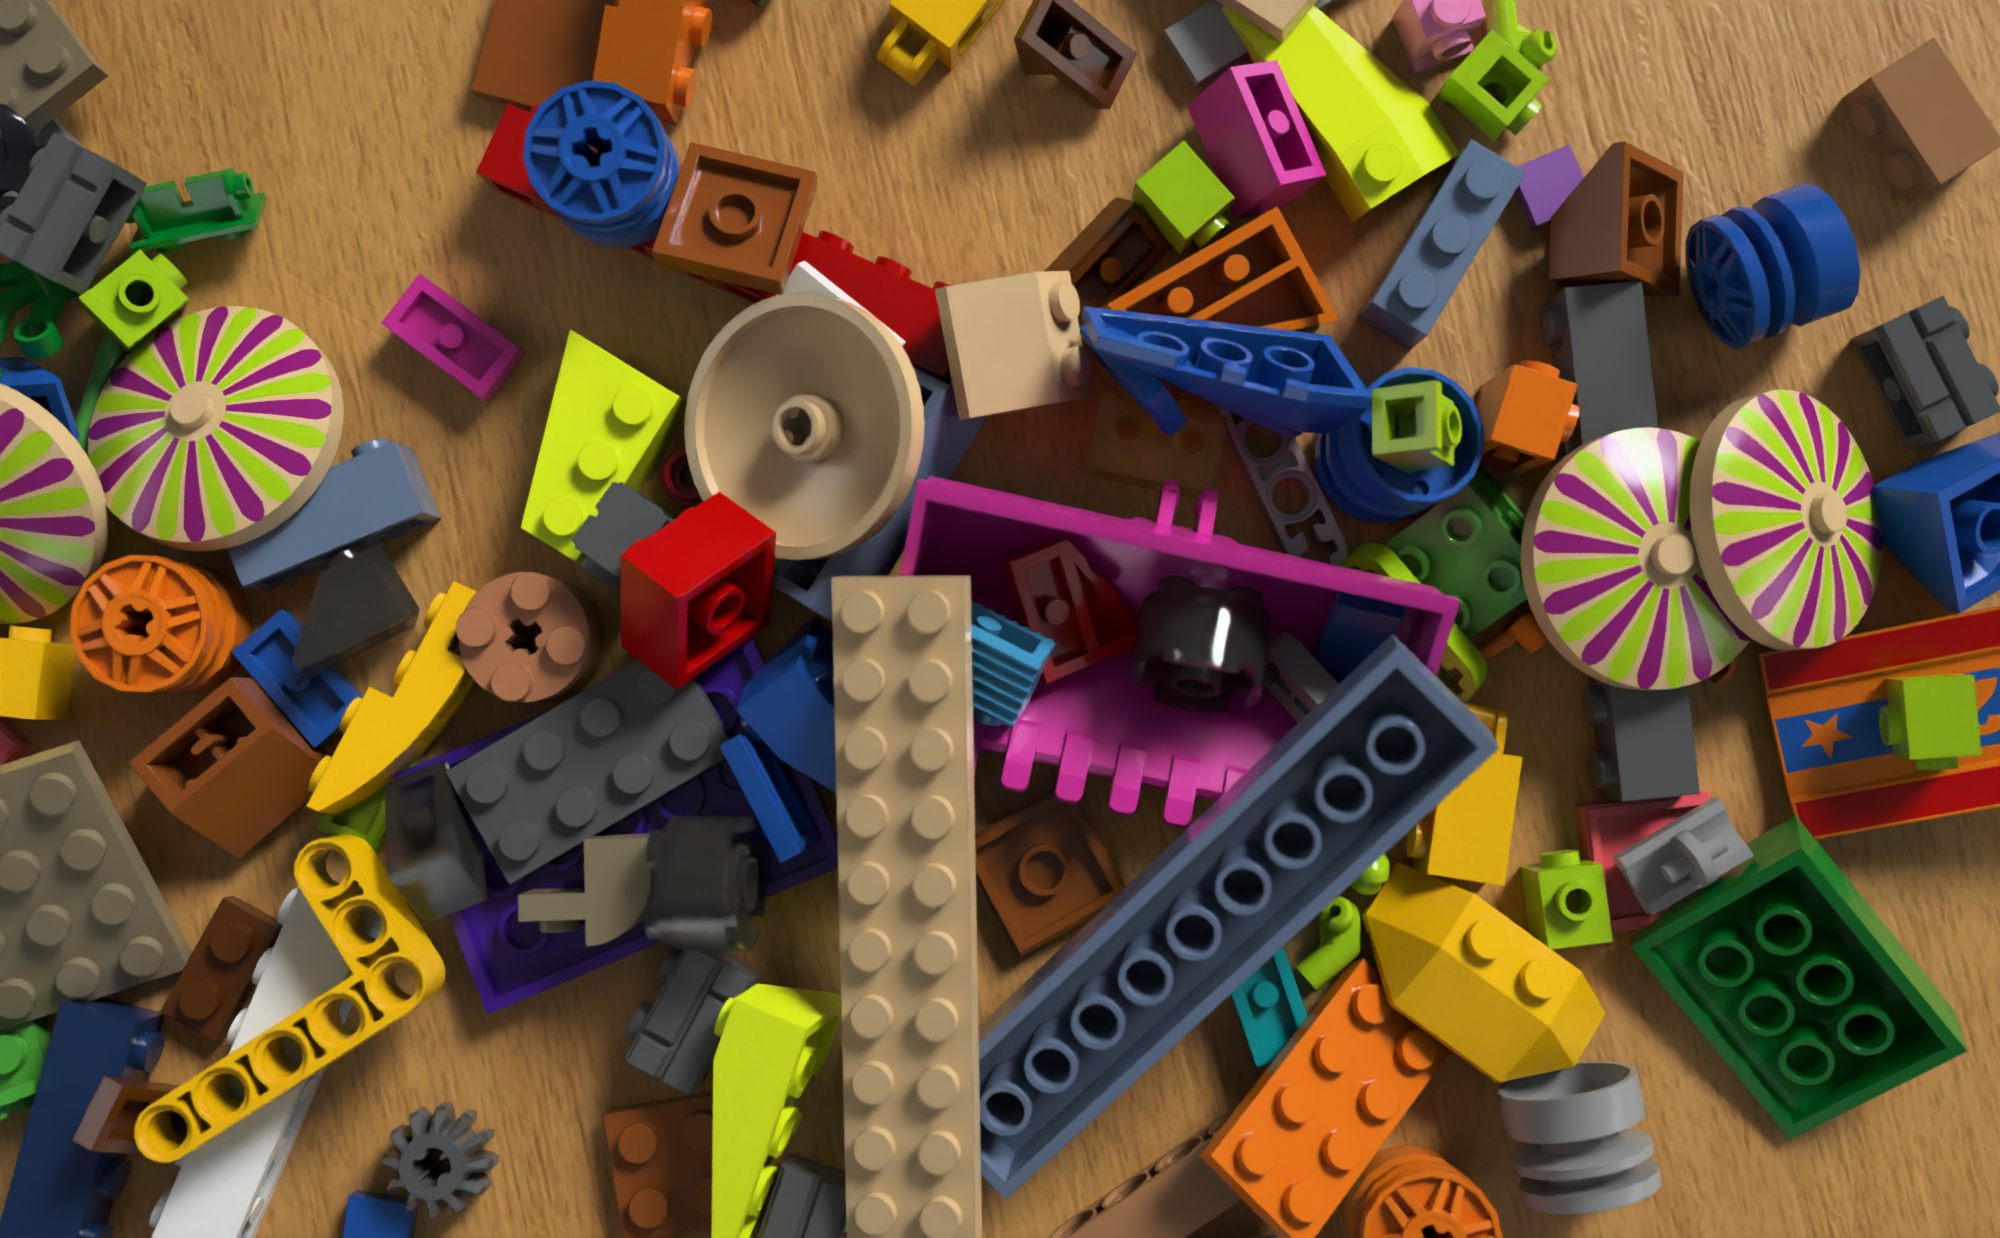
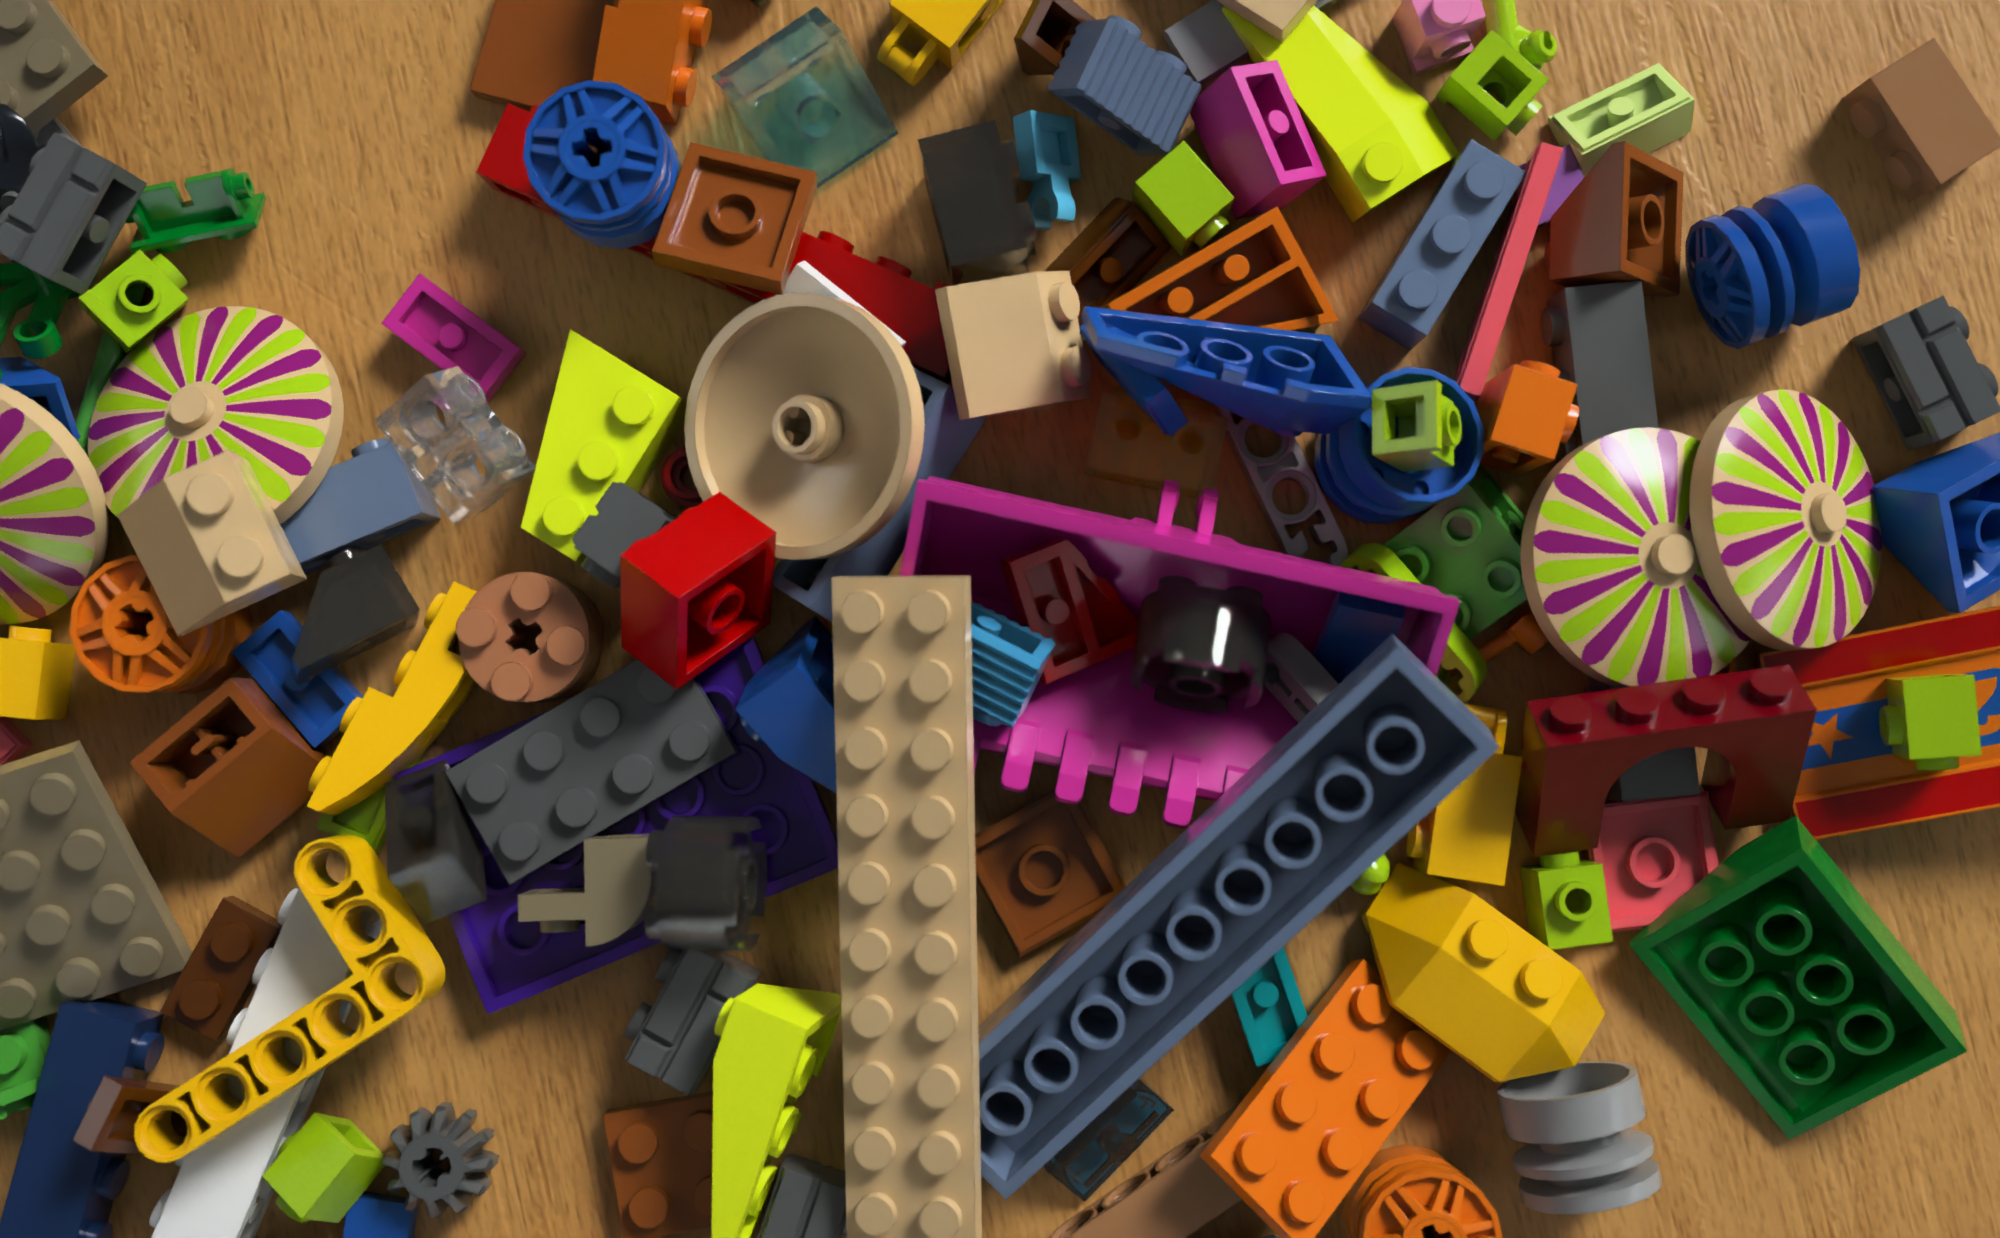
(210, 542): none -> tan slope
(323, 1169): none -> lime brick
(447, 453): none -> clear brick
(770, 796): blue tile -> none
(807, 98): none -> clear light blue slope
(974, 203): none -> clear smoke brick
(1051, 161): none -> medium azure plate
(1109, 1139): none -> clear smoke slope
(1125, 85): none -> sand blue brick
(1337, 943): lime arm -> none
(1507, 269): none -> coral tile
(1583, 742): none -> dark red arch
(1640, 110): none -> yellowish green slope
(1682, 856): light grey hips -> none

